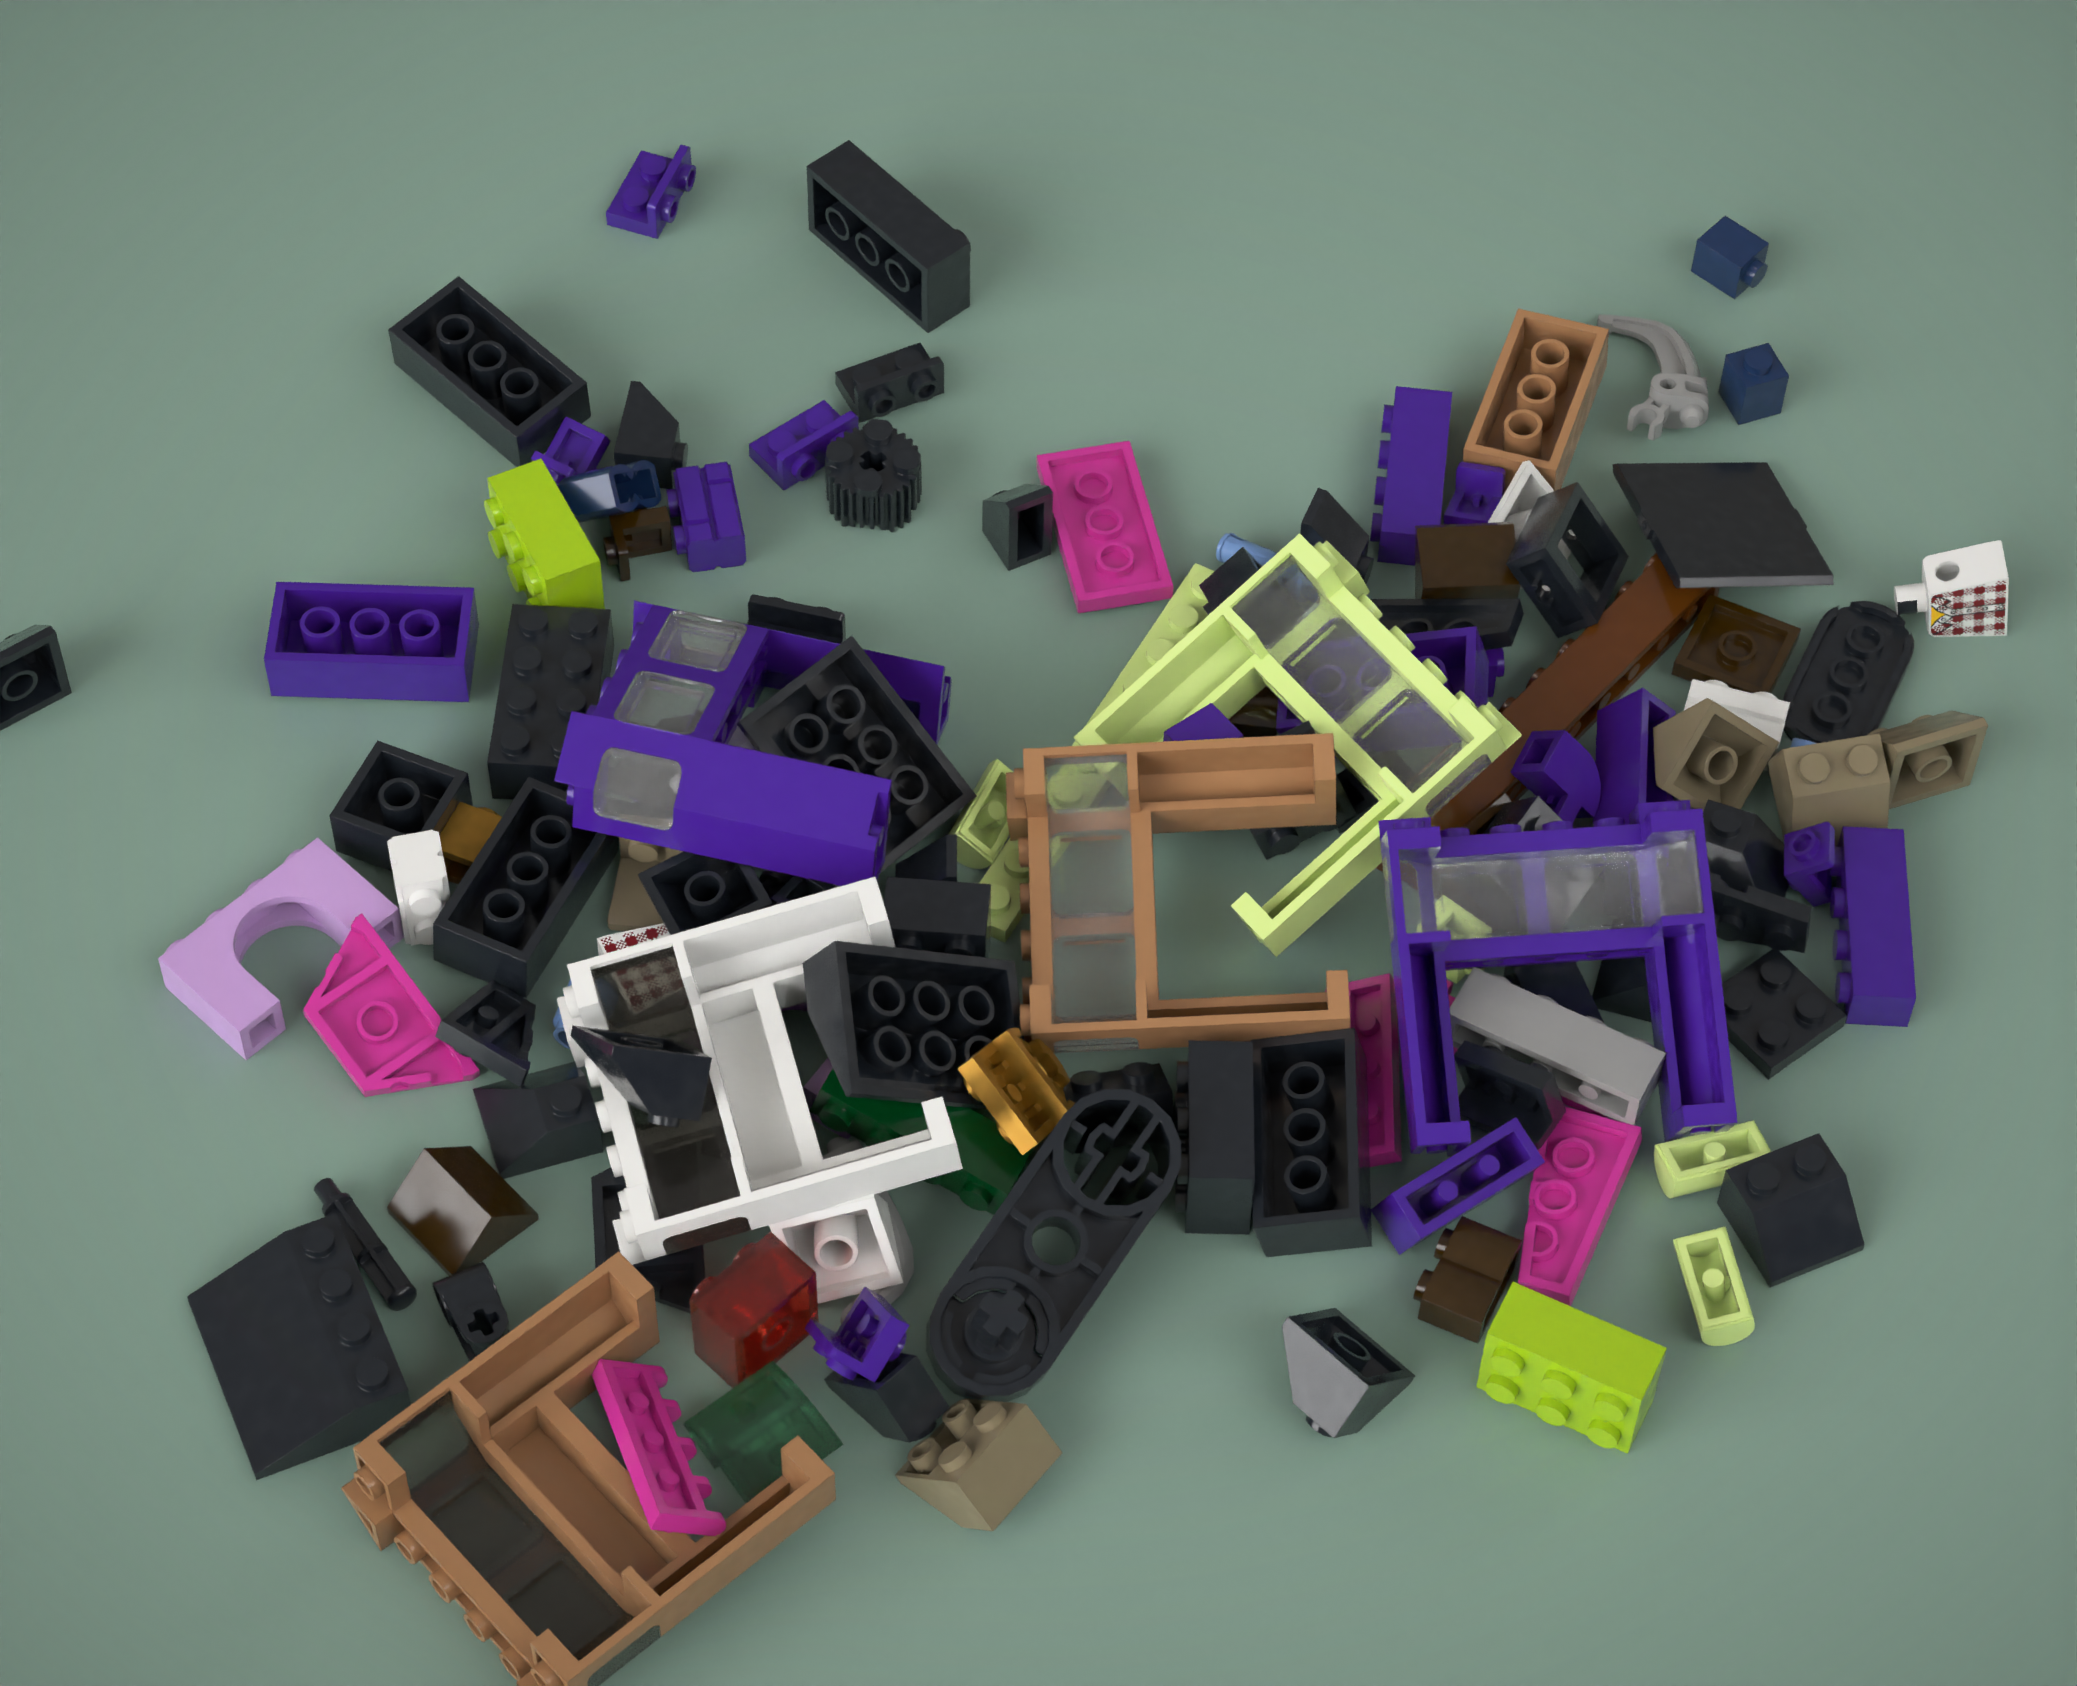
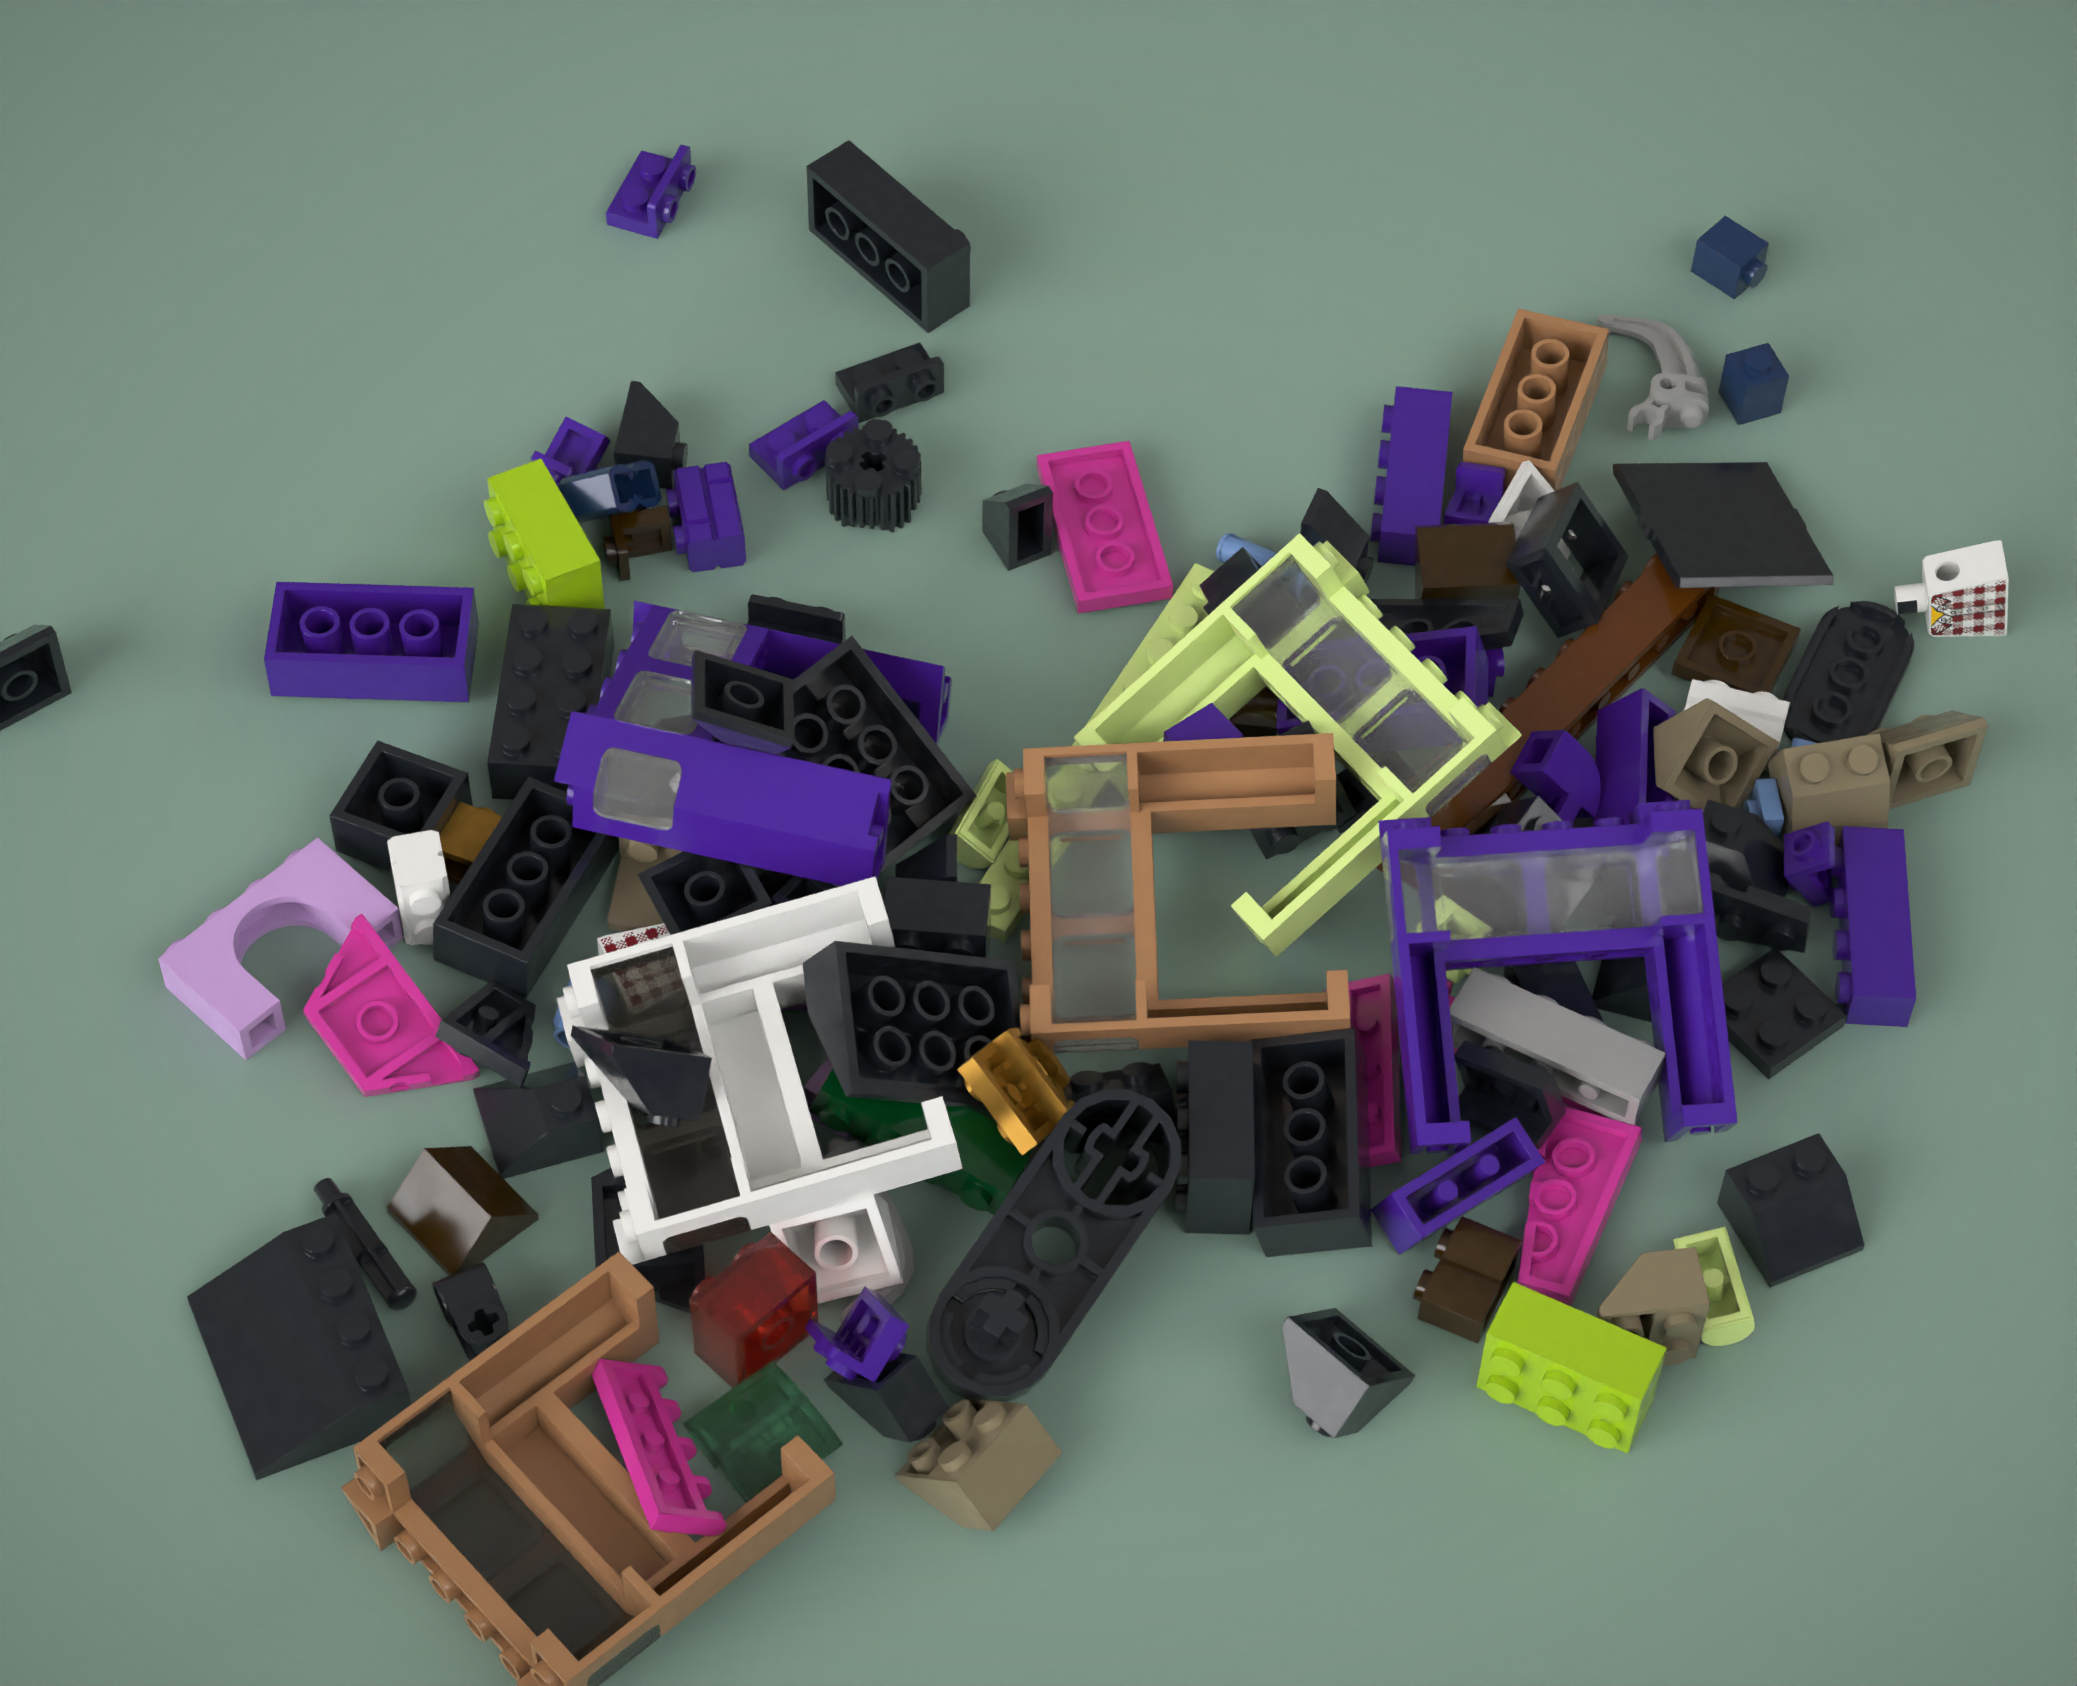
(488, 371): black brick -> none
(742, 704): none -> black slope
(1662, 1302): none -> dark tan slope
(1702, 1159): yellowish green brick -> none
(1766, 804): none -> medium blue plate

